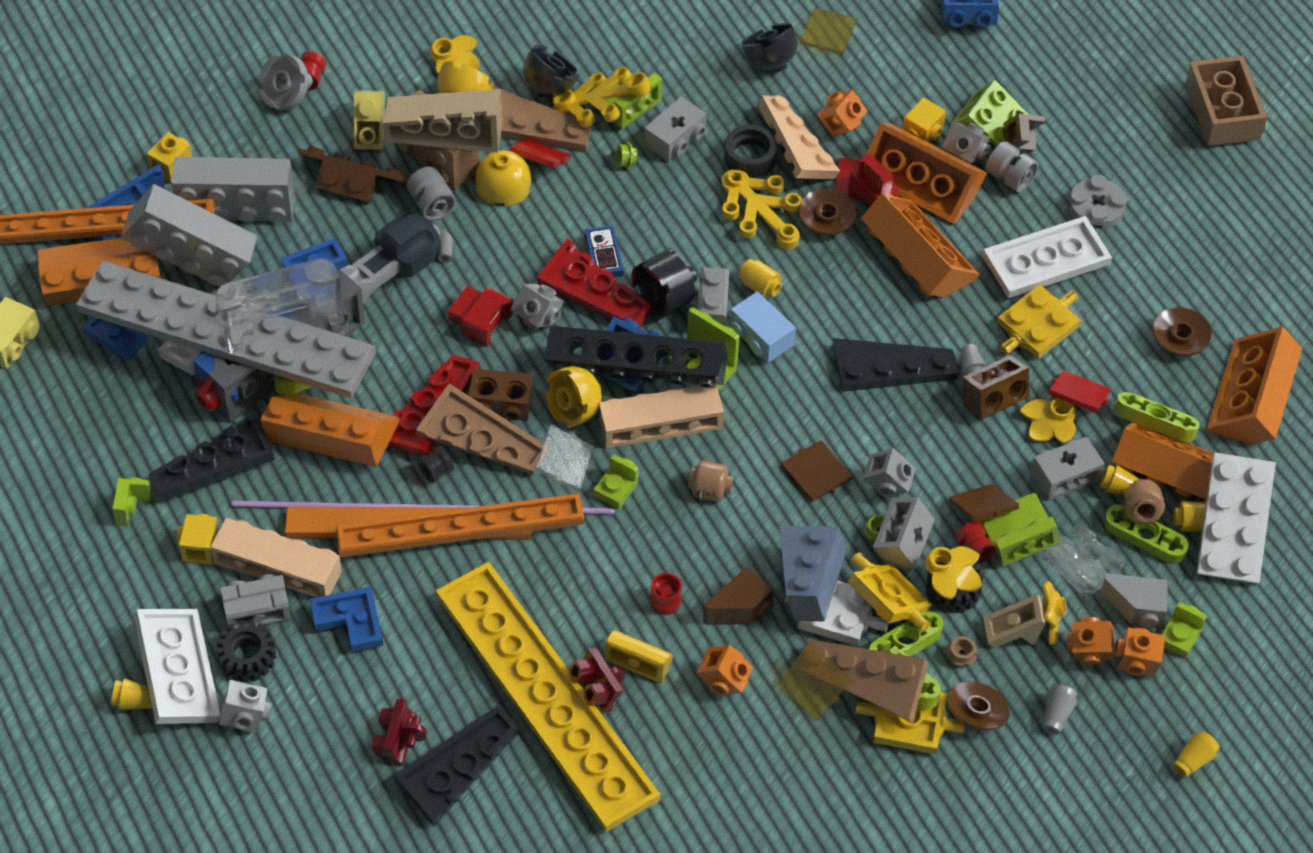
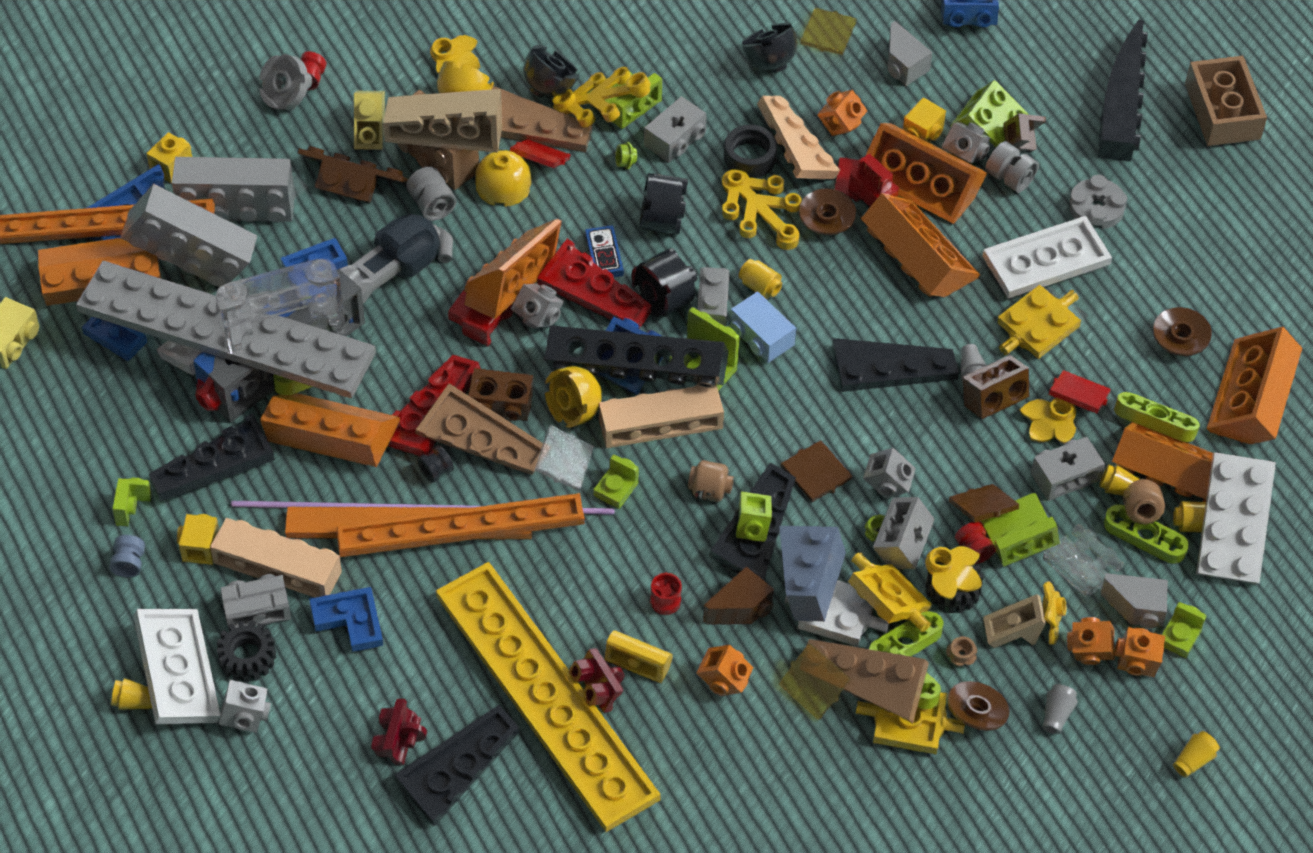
(127, 554): none -> sand blue wheel
(520, 264): none -> orange slope
(663, 203): none -> black brick
(741, 553): none -> black wing
(754, 516): none -> lime bracket
(906, 55): none -> light grey slope
(1123, 99): none -> black slope

